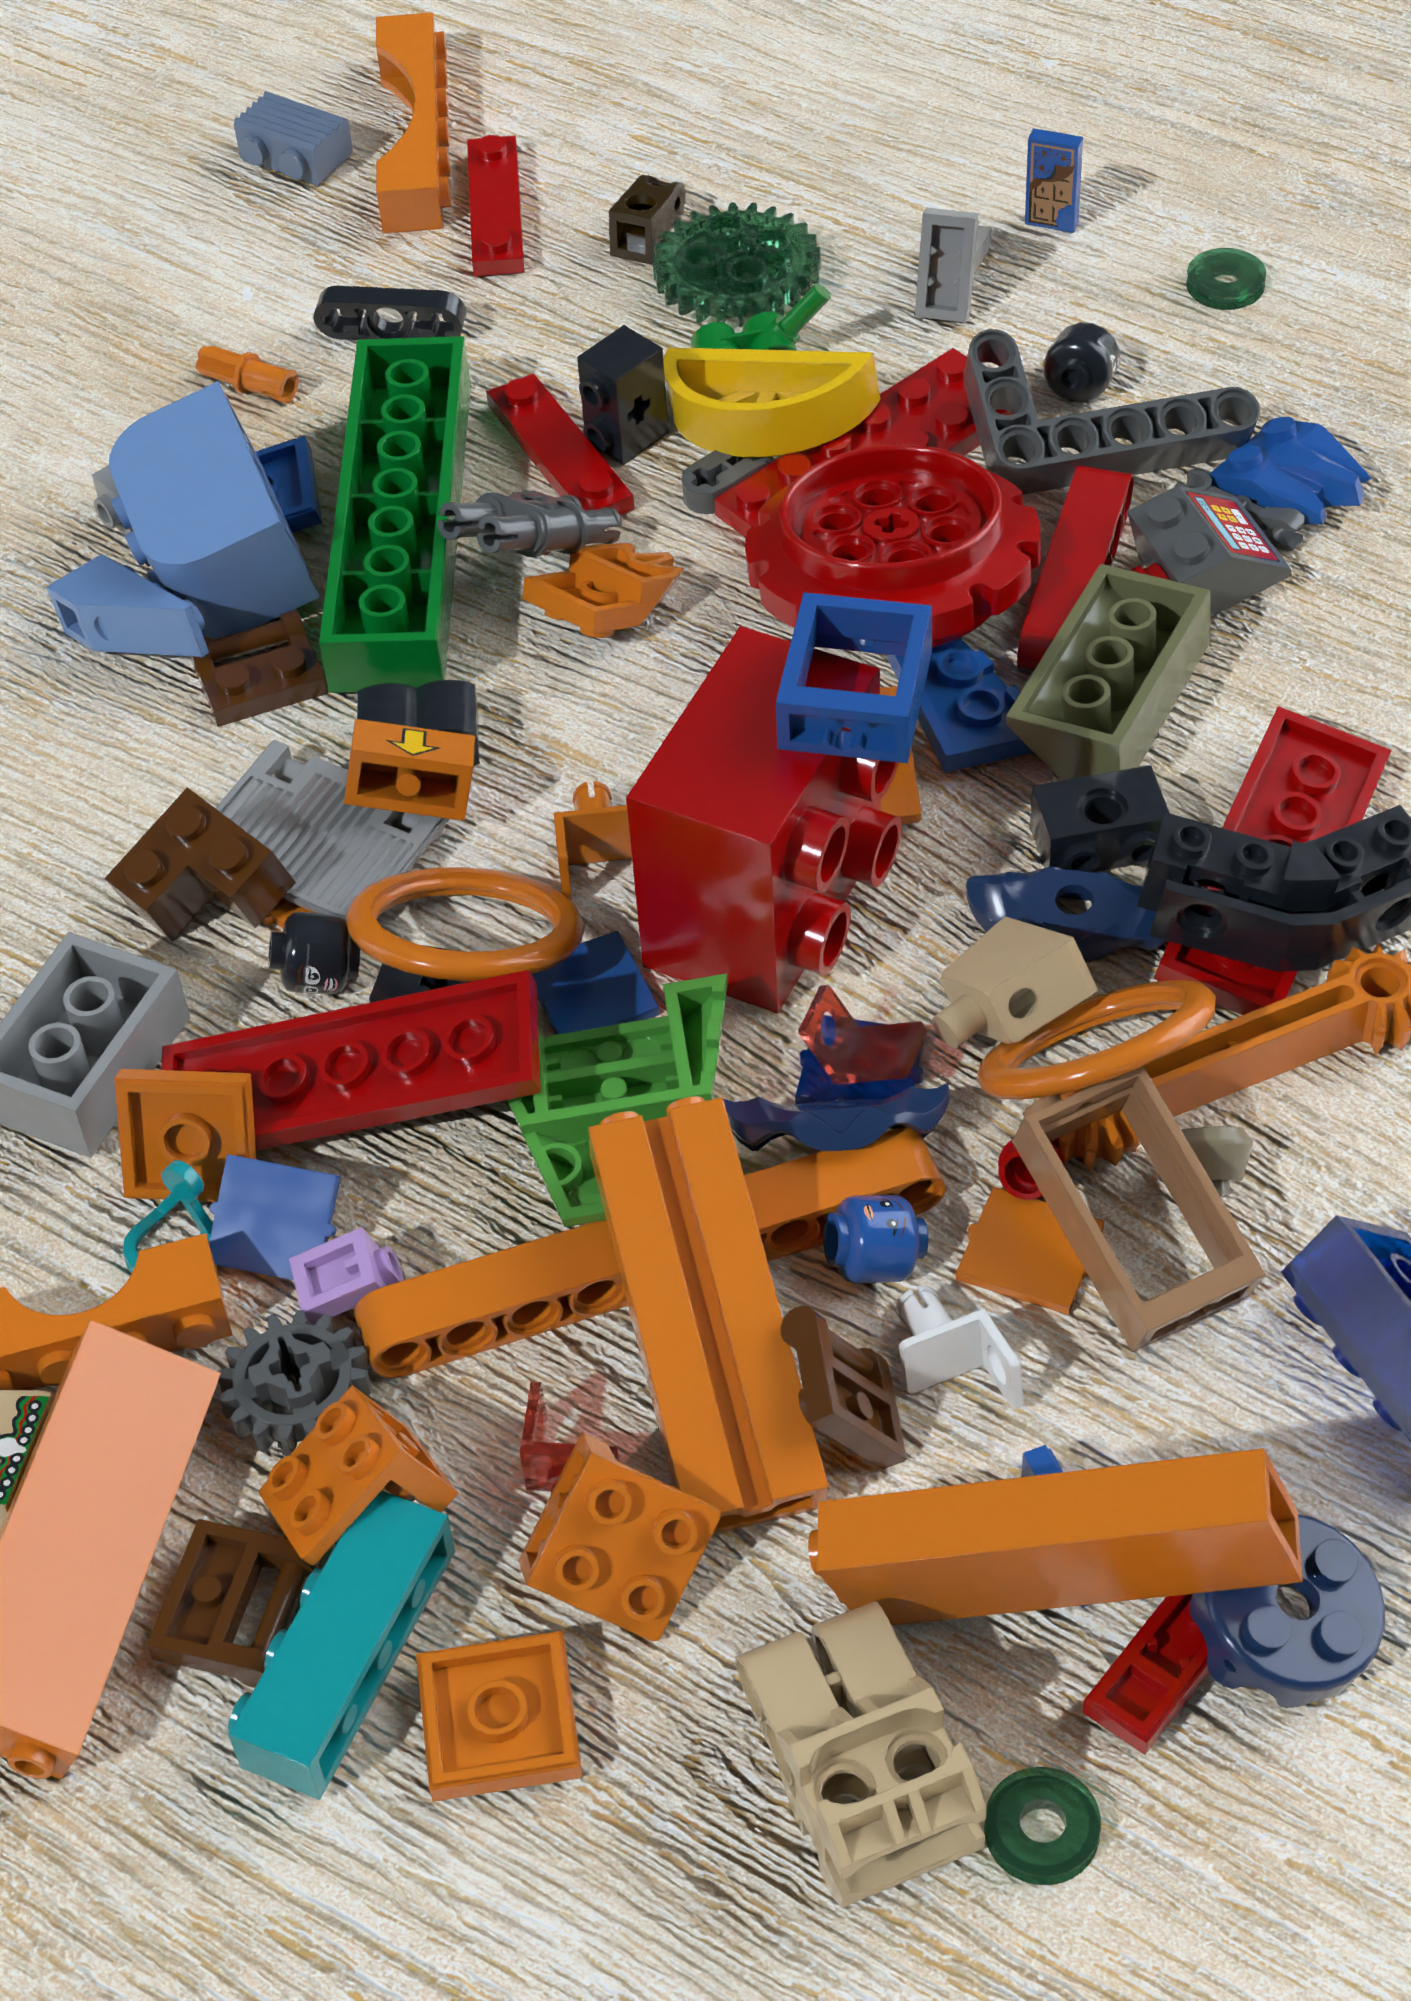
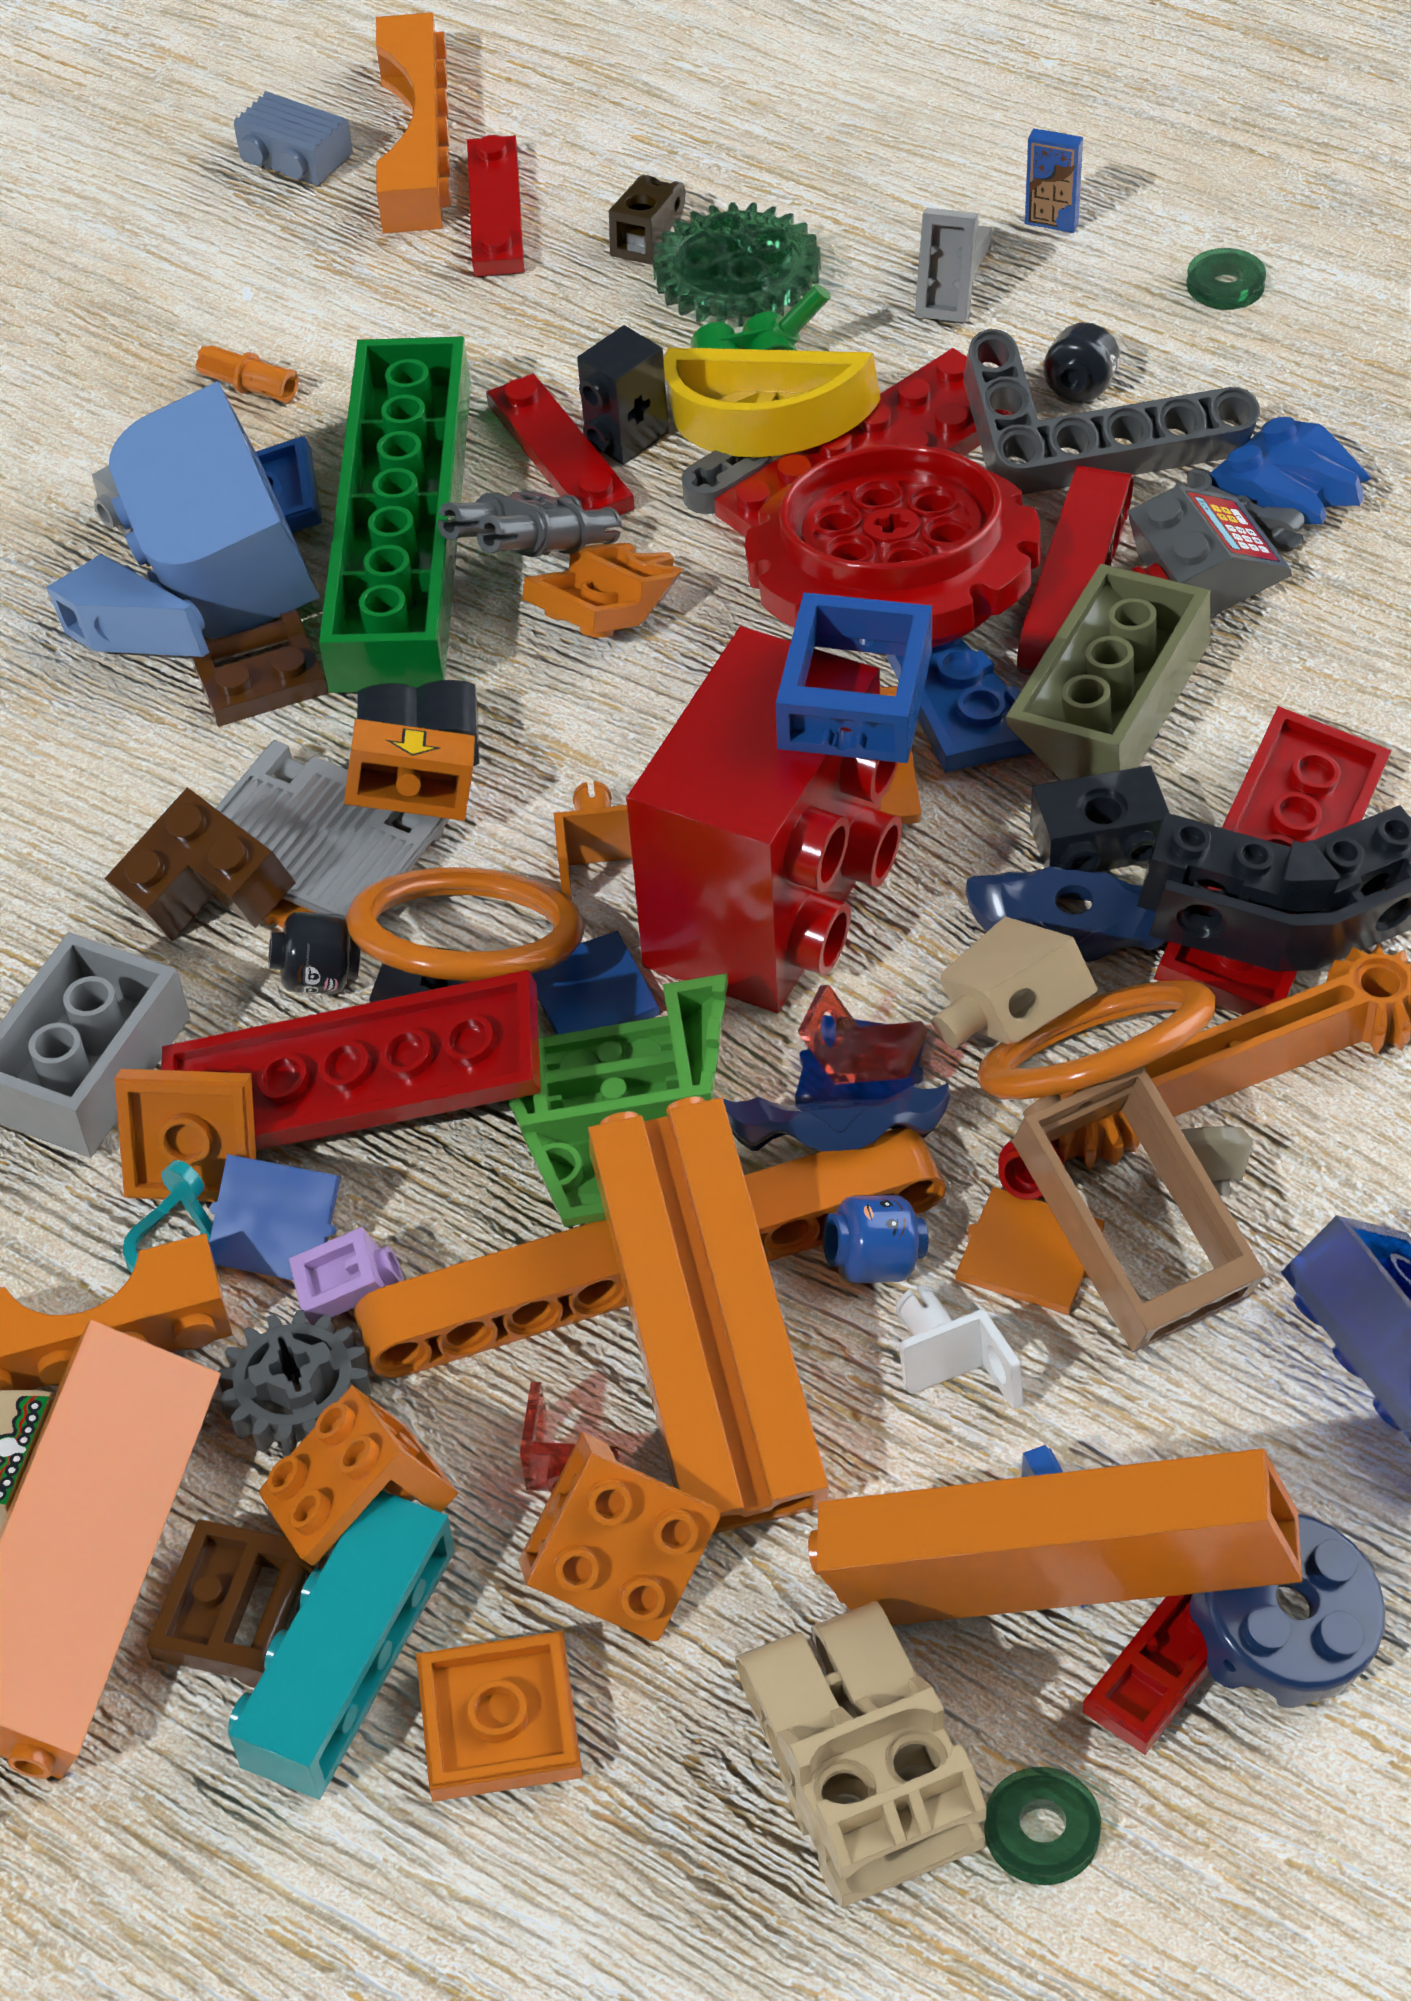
(354, 299): black beam -> none
(845, 1389): reddish brown plate -> none

